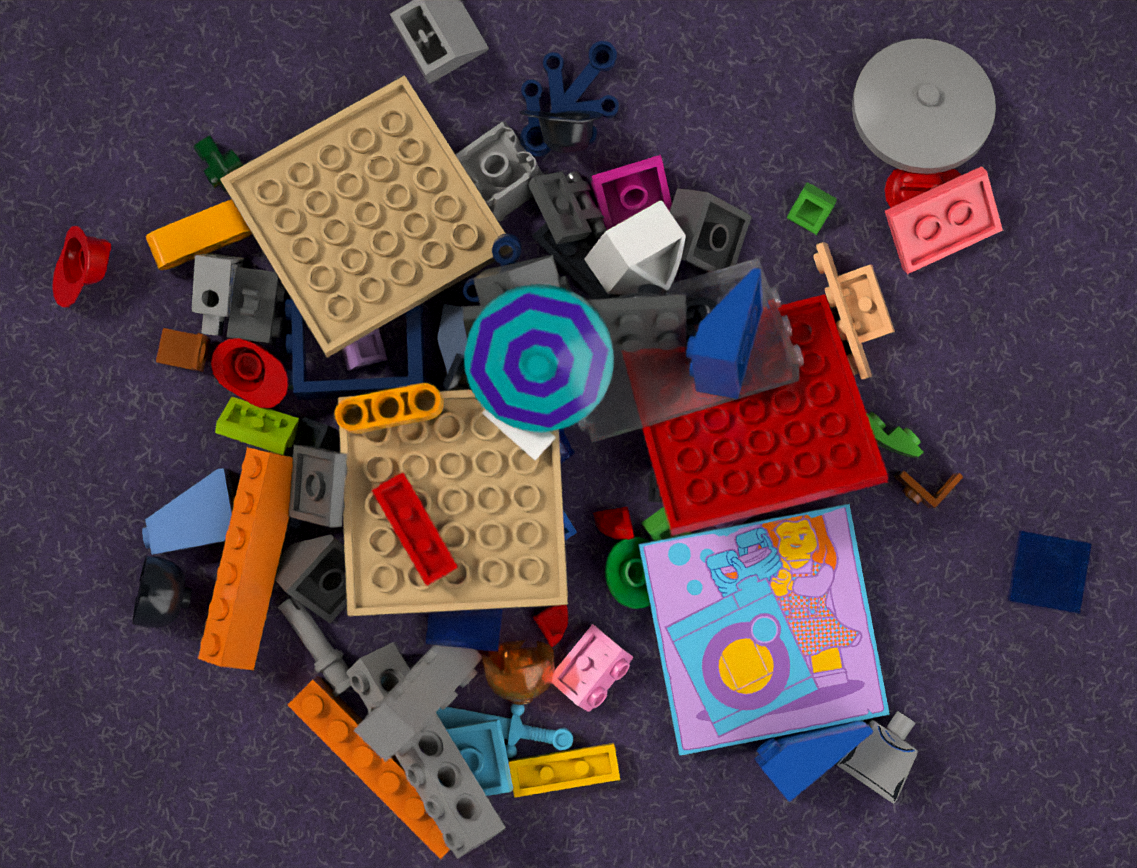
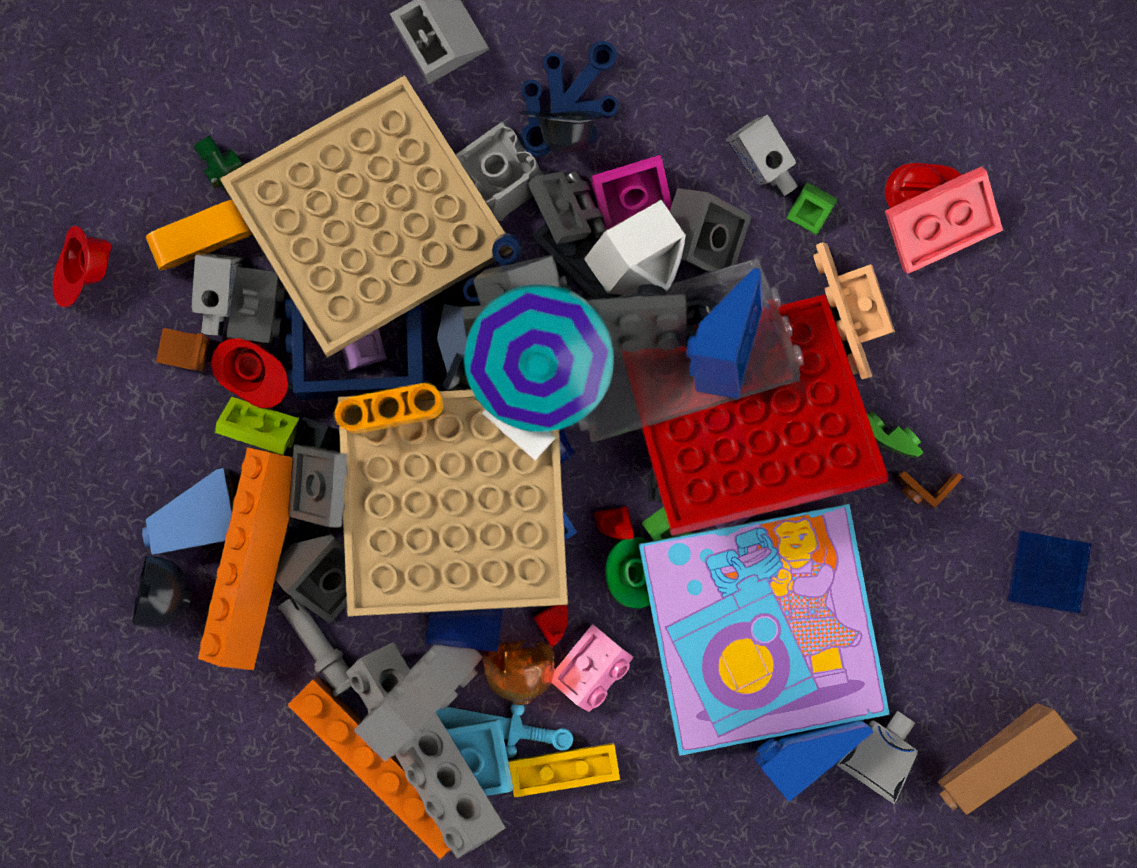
(415, 529): red plate -> none
(752, 146): none -> light grey torso
(923, 106): light grey dish -> none
(1006, 758): none -> medium nougat slope

